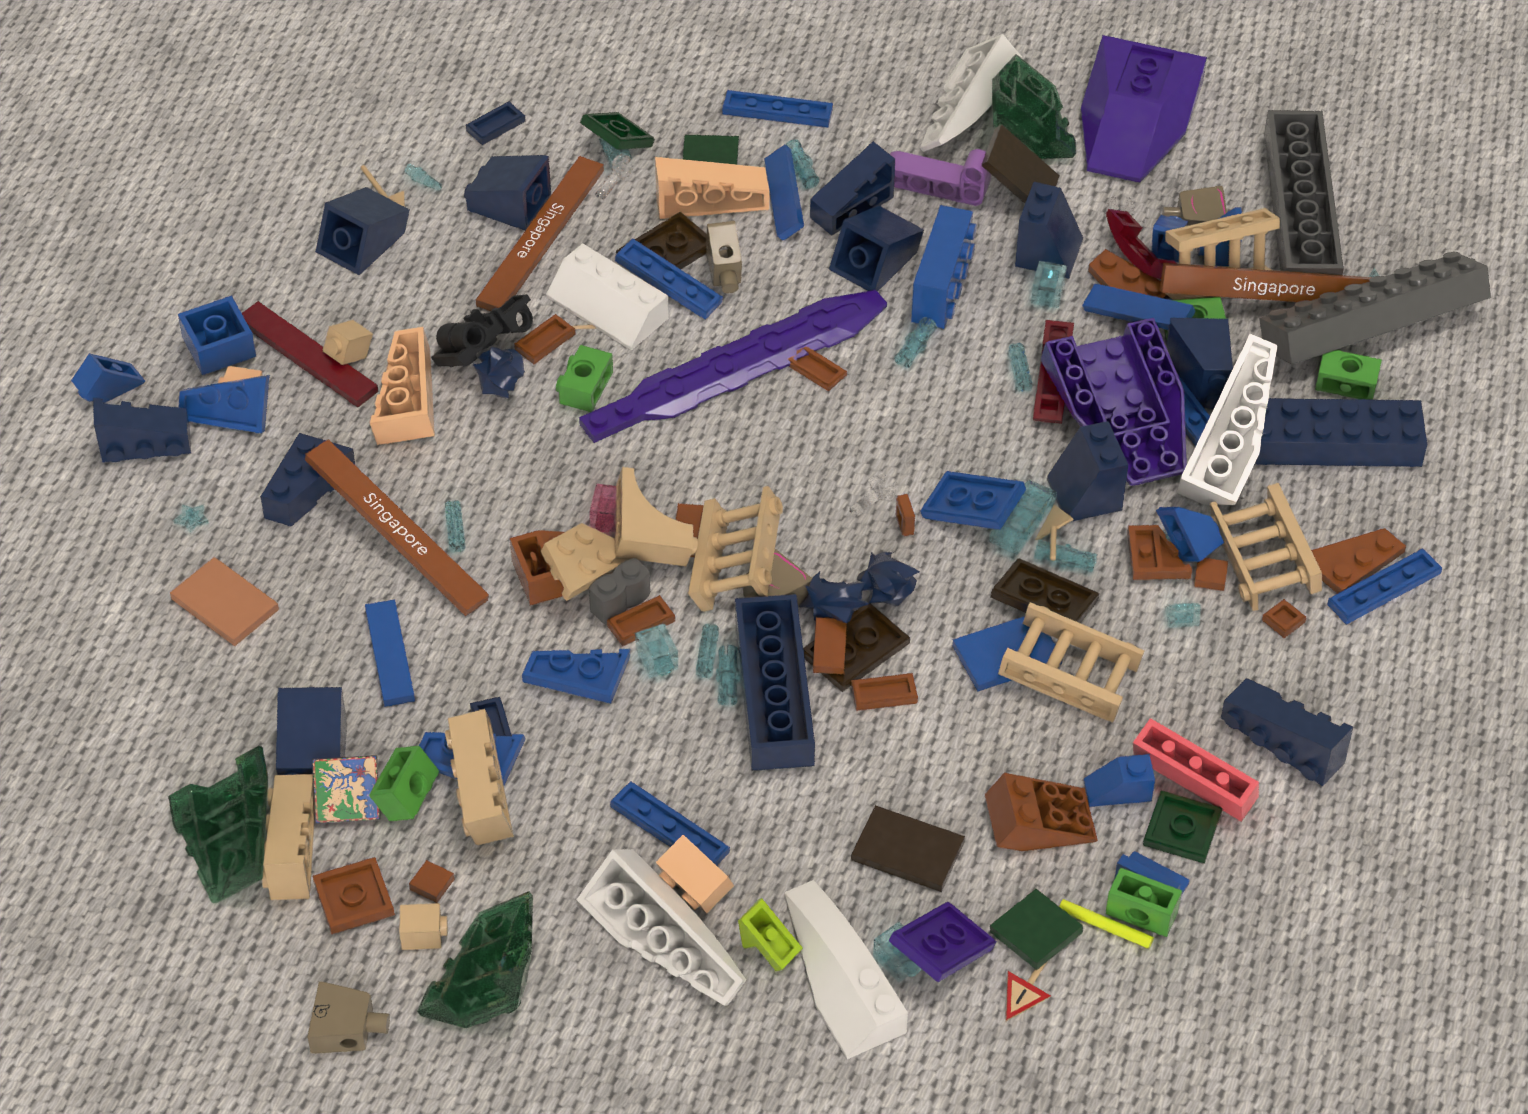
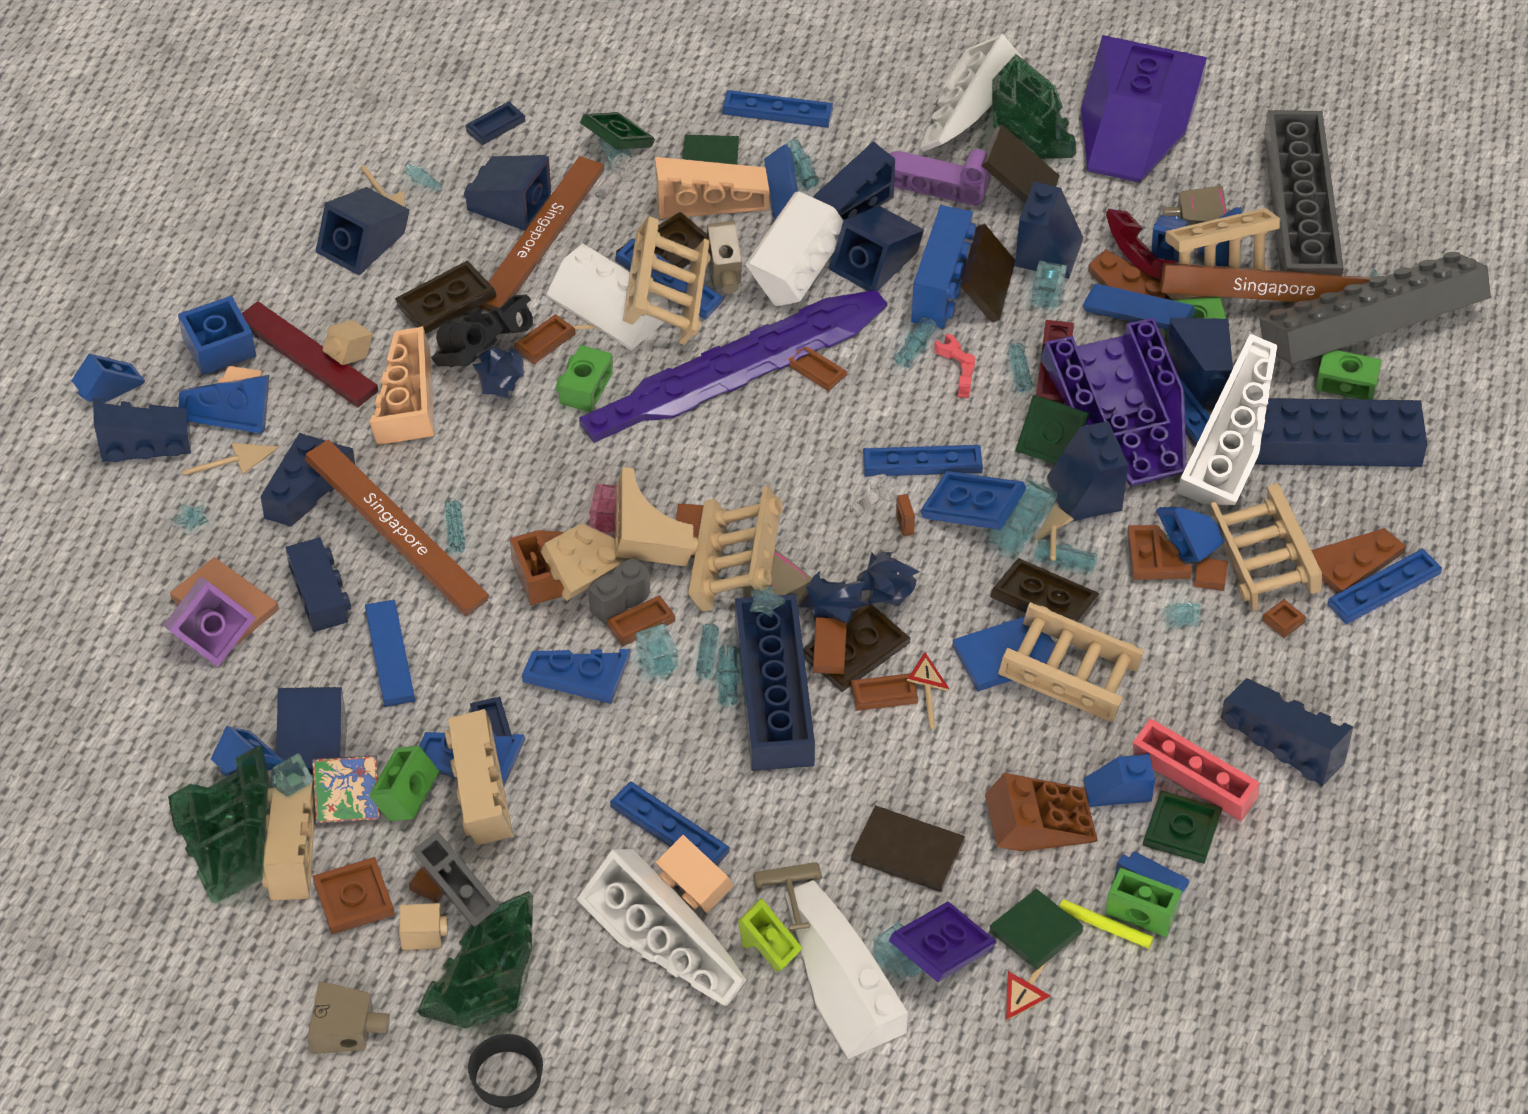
(209, 621): none -> medium lavender slope
(237, 742): none -> blue slope
(246, 455): none -> tan piece
(290, 775): none -> clear light blue slope
(318, 584): none -> dark blue brick
(445, 297): none -> dark brown tile
(454, 879): none -> dark grey slope
(500, 1044): none -> black tyre
(641, 283): none -> tan fence
(765, 601): none -> clear light blue piece
(789, 875): none -> dark tan piece
(795, 248): none -> white slope
(922, 460): none -> blue tile
(927, 674): none -> tan piece
(952, 349): none -> coral piece
(988, 273): none -> dark brown tile
(1049, 428): none -> dark green tile

